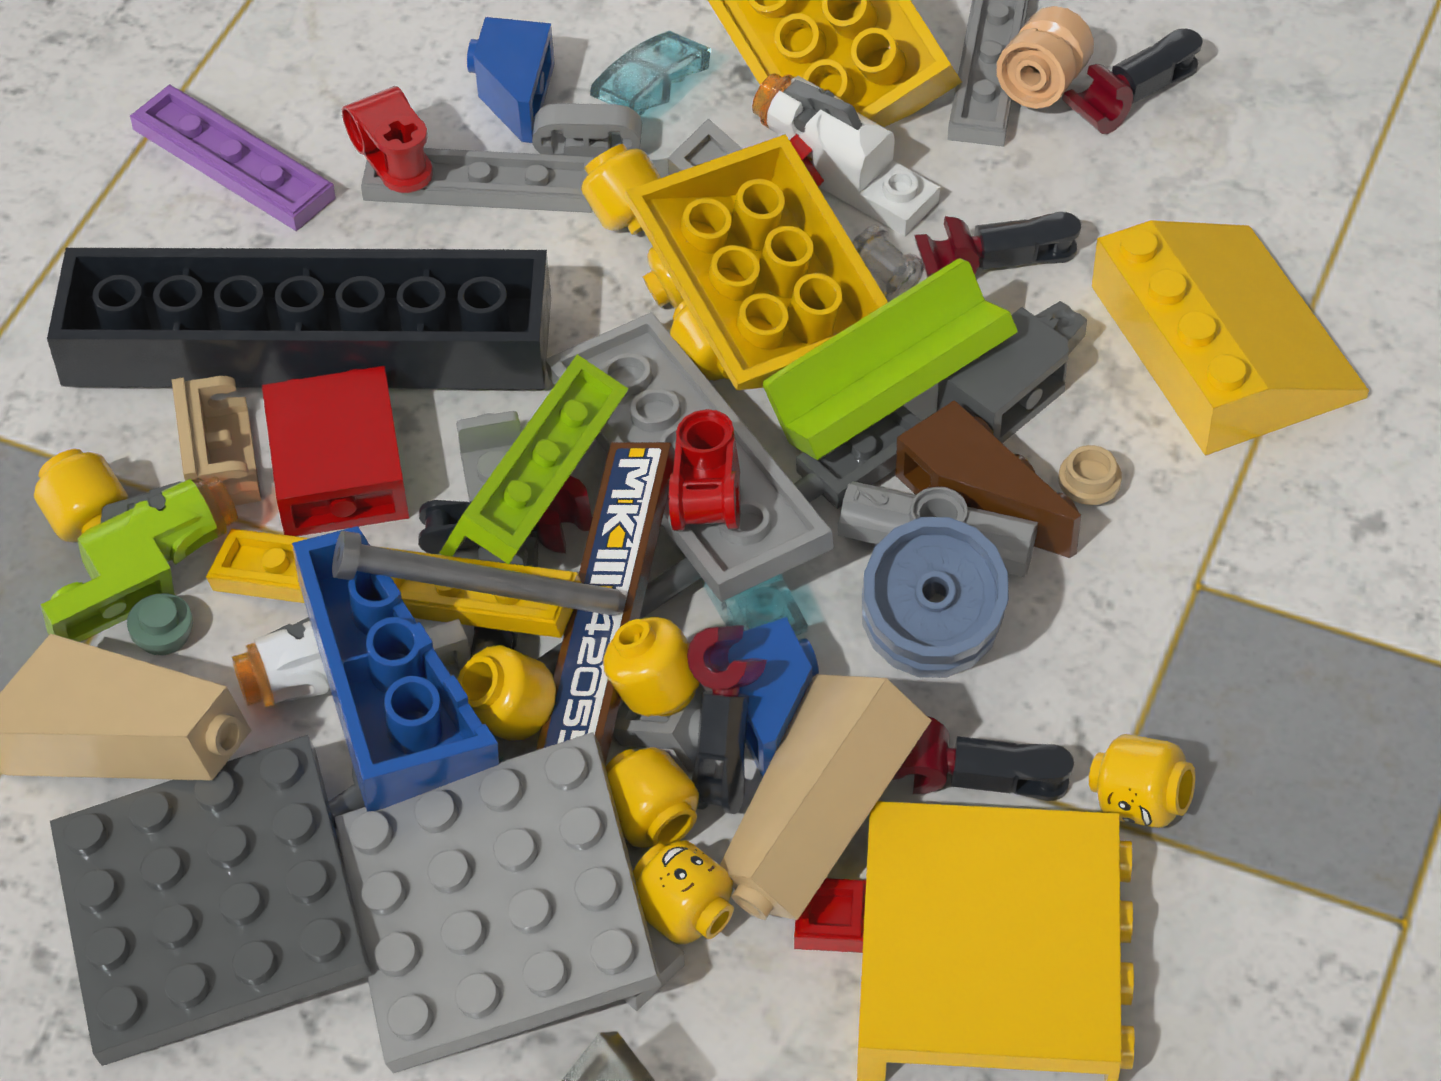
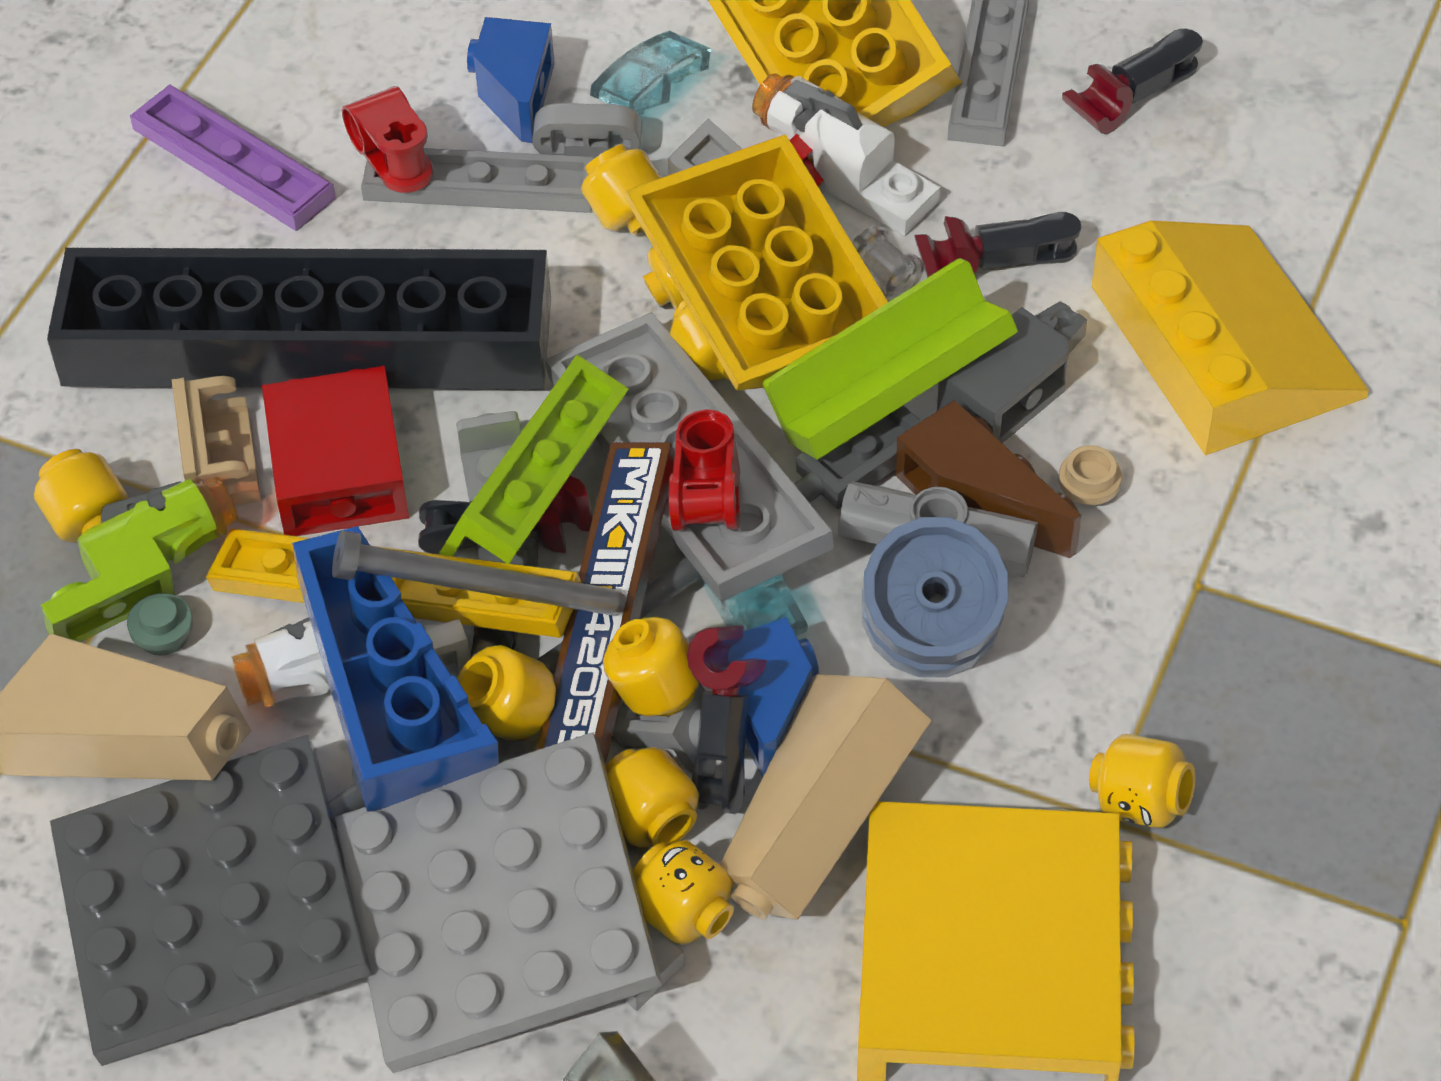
(833, 918): red tile -> none
(987, 765): black piece -> none
(1045, 57): light nougat wheel -> none

